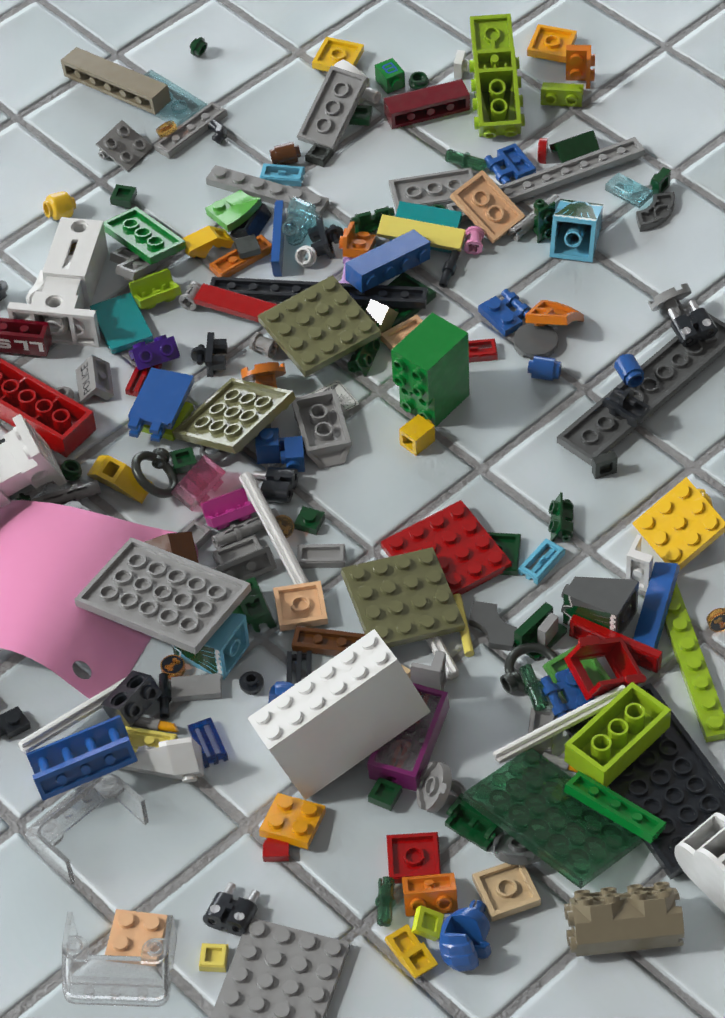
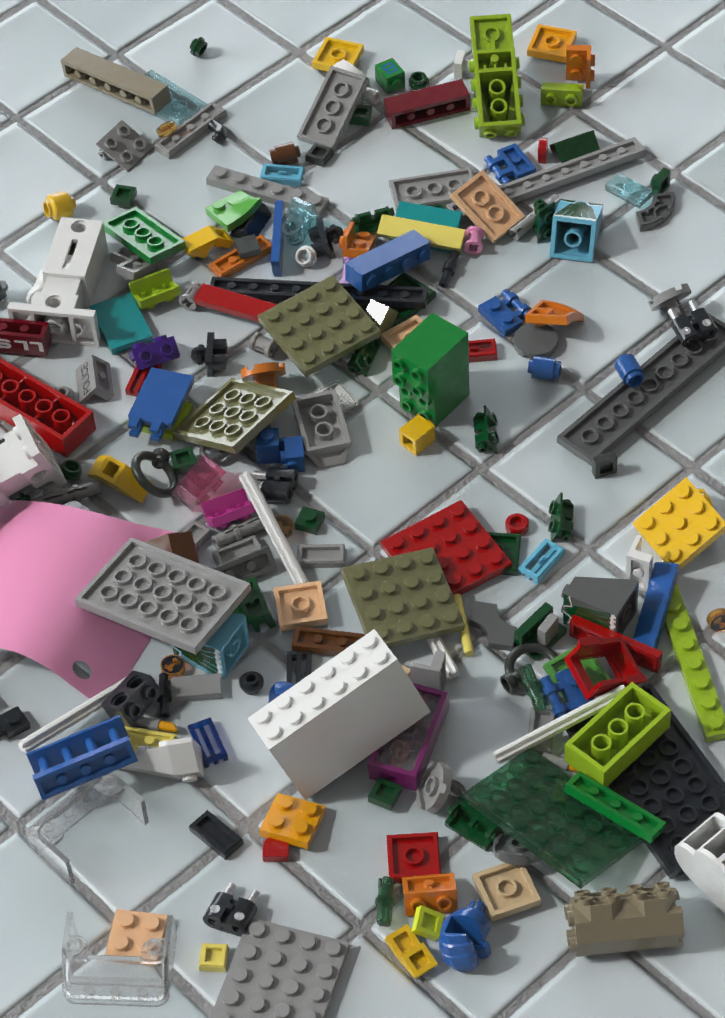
(216, 834): none -> black tile
(465, 160): clear green axle -> none
(486, 424): none -> dark green hinge
(517, 524): none -> red tile
(626, 405): black hips -> none

